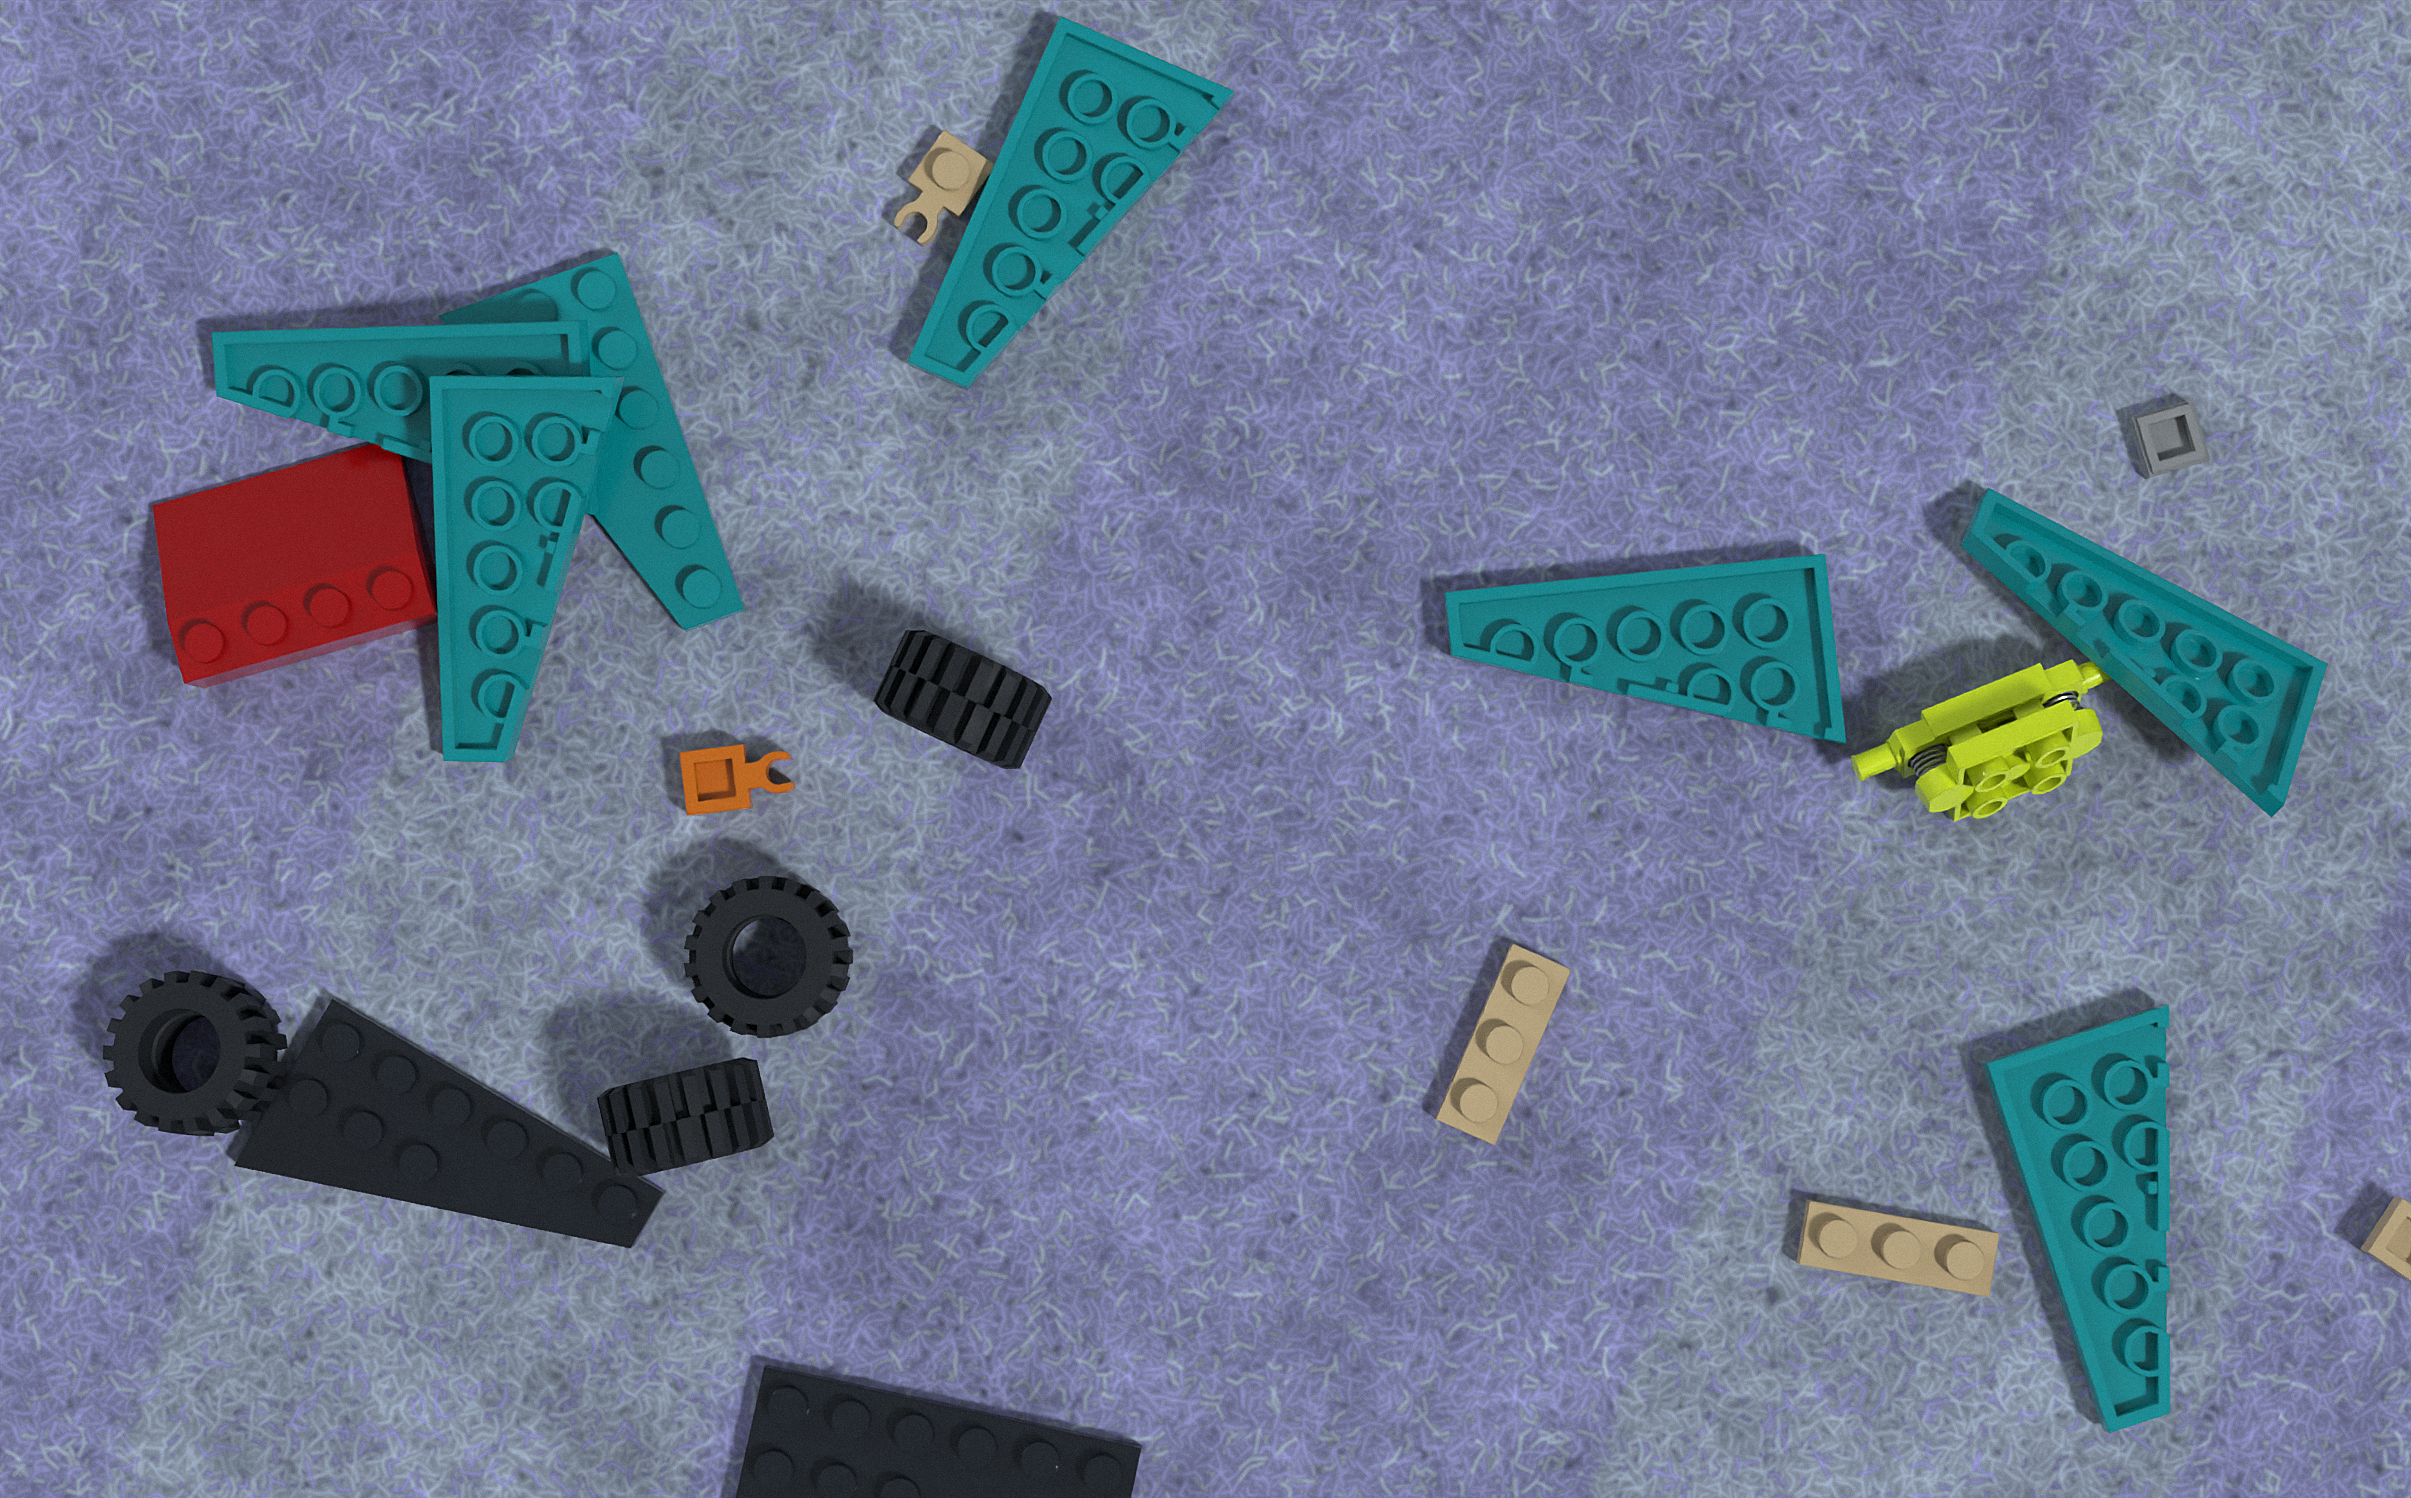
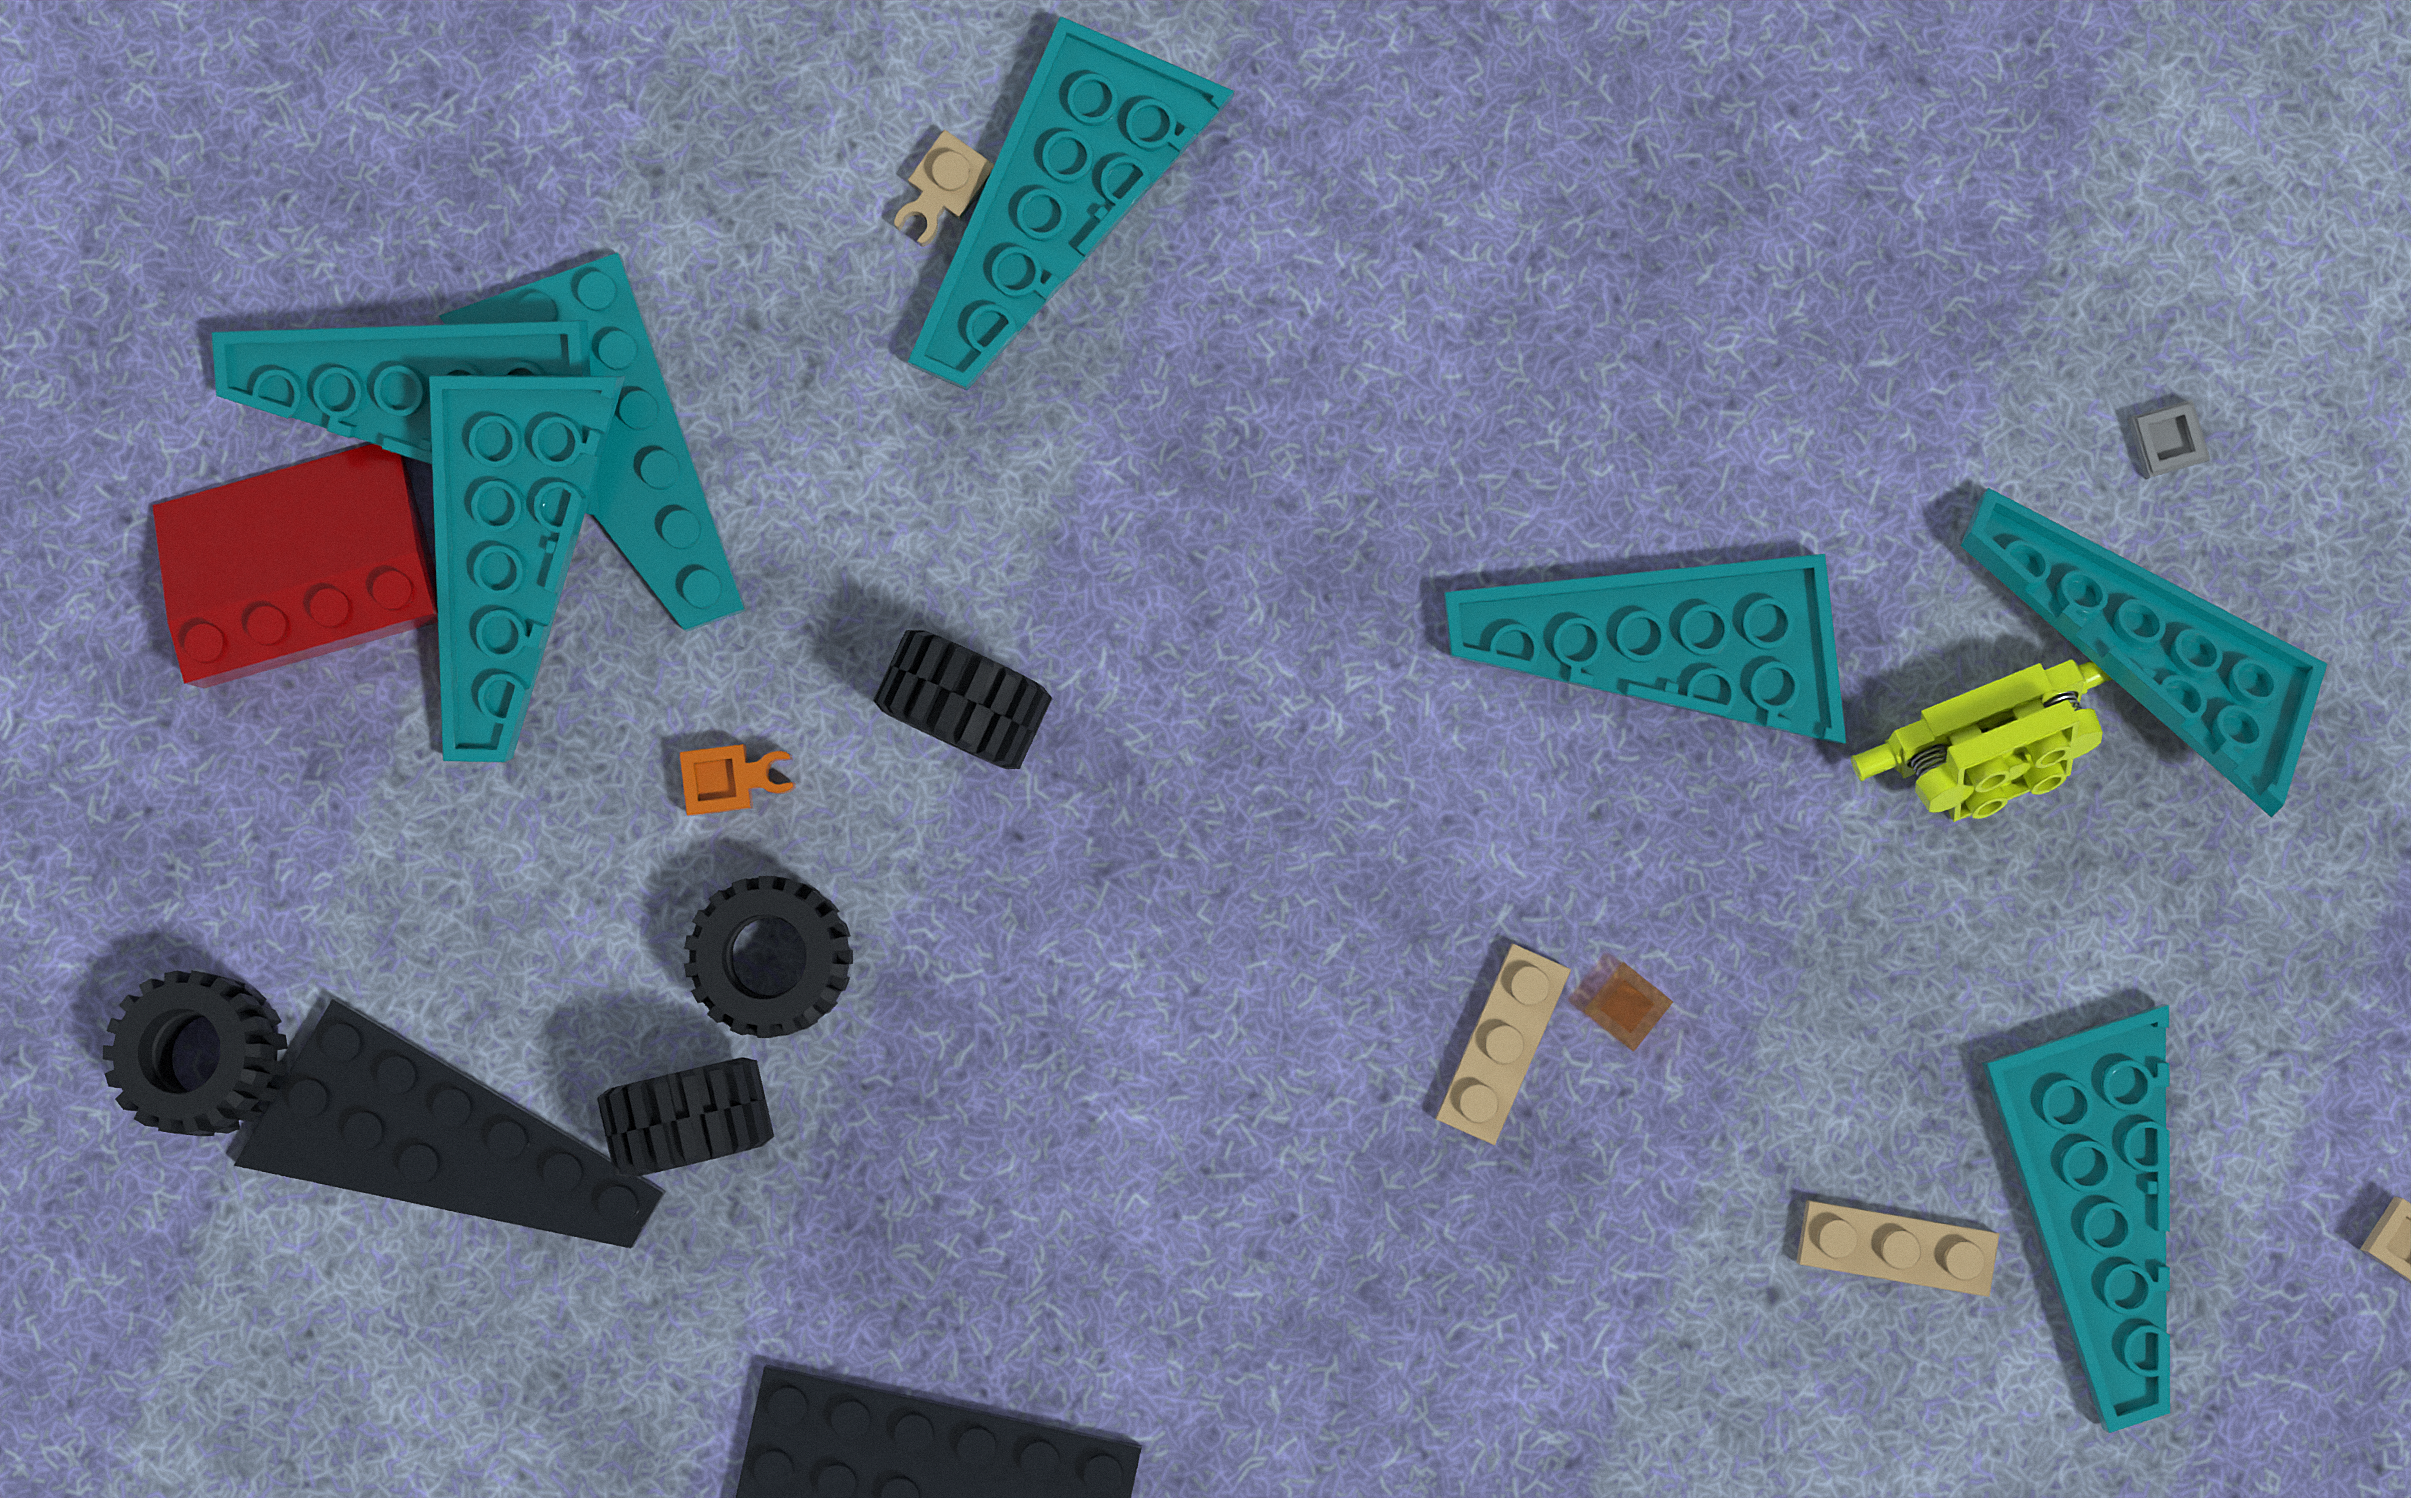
(1627, 1006): none -> clear orange tile

